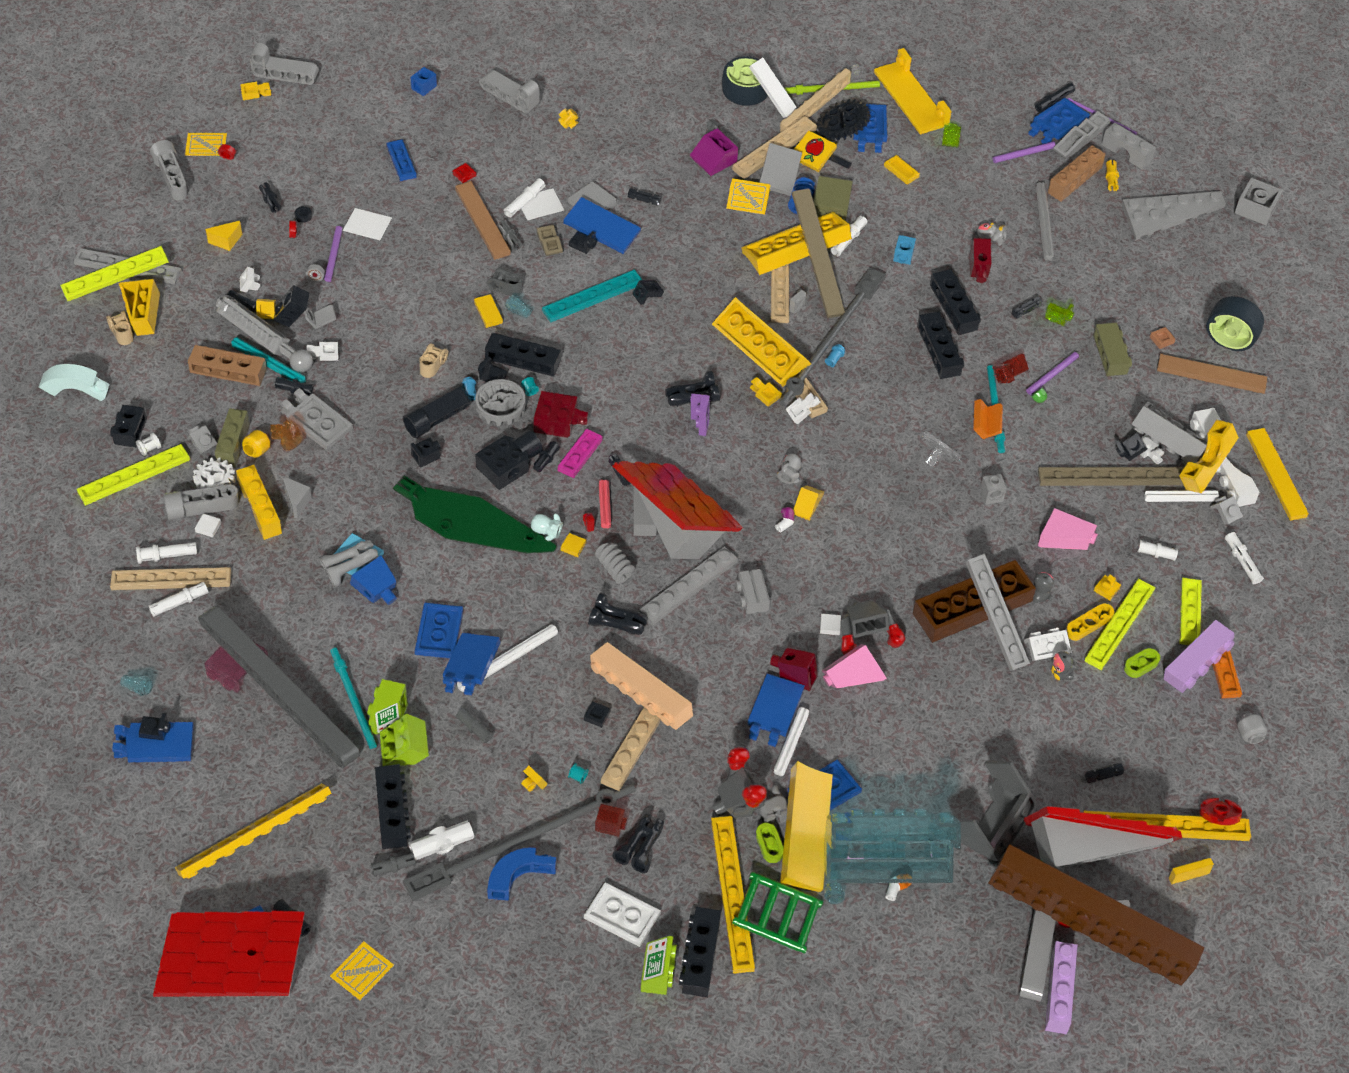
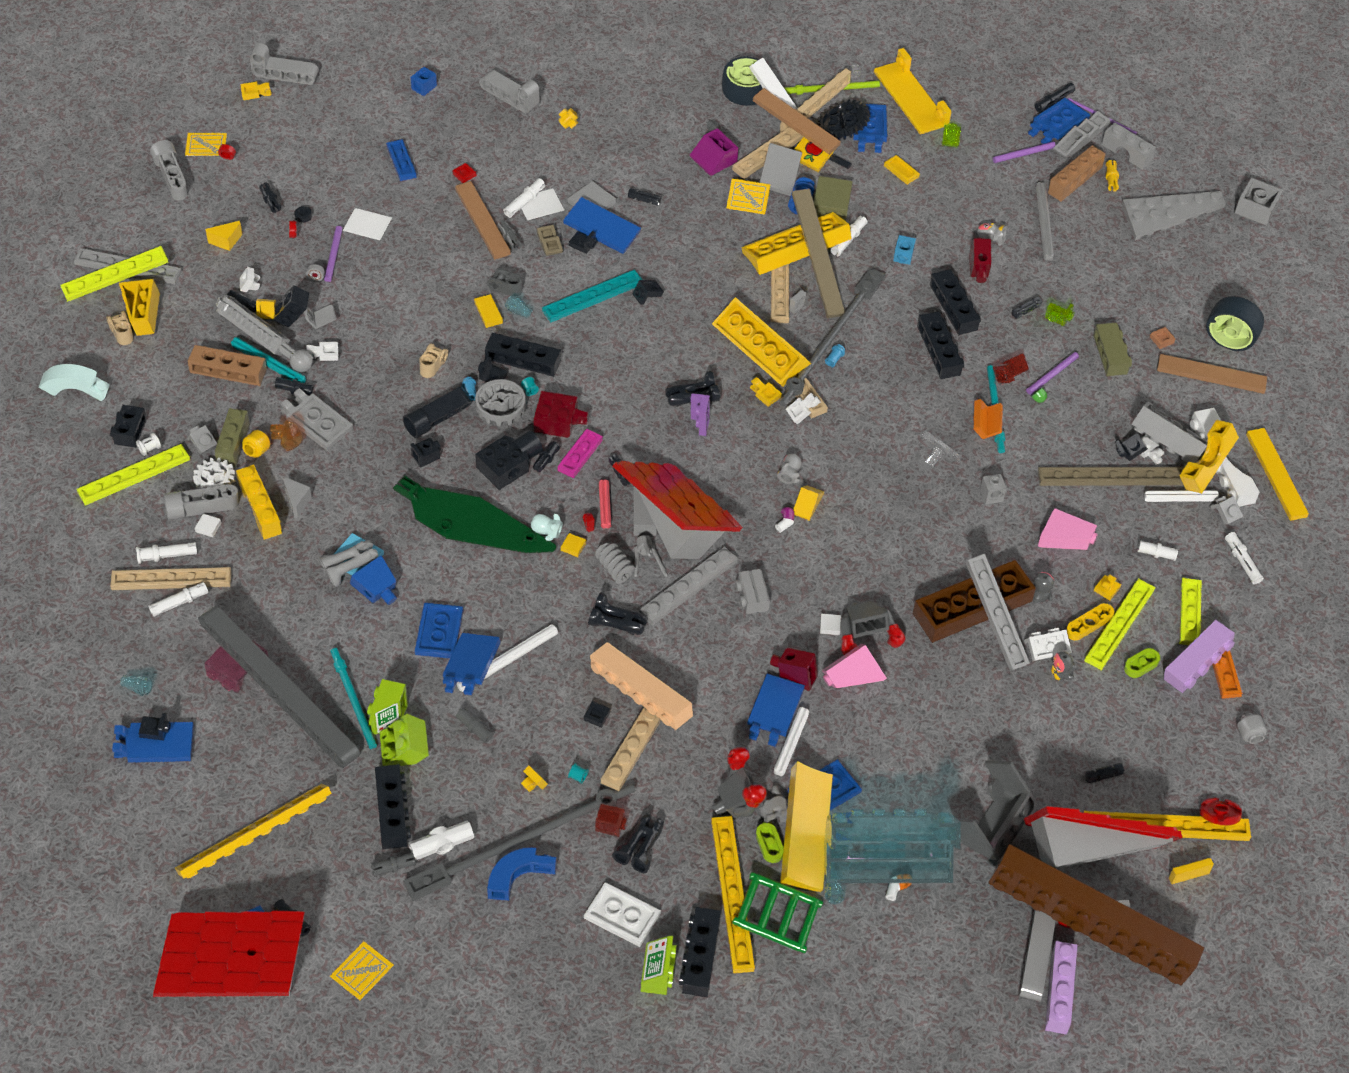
(645, 547): none -> light grey plant
(796, 121): none -> medium nougat tile

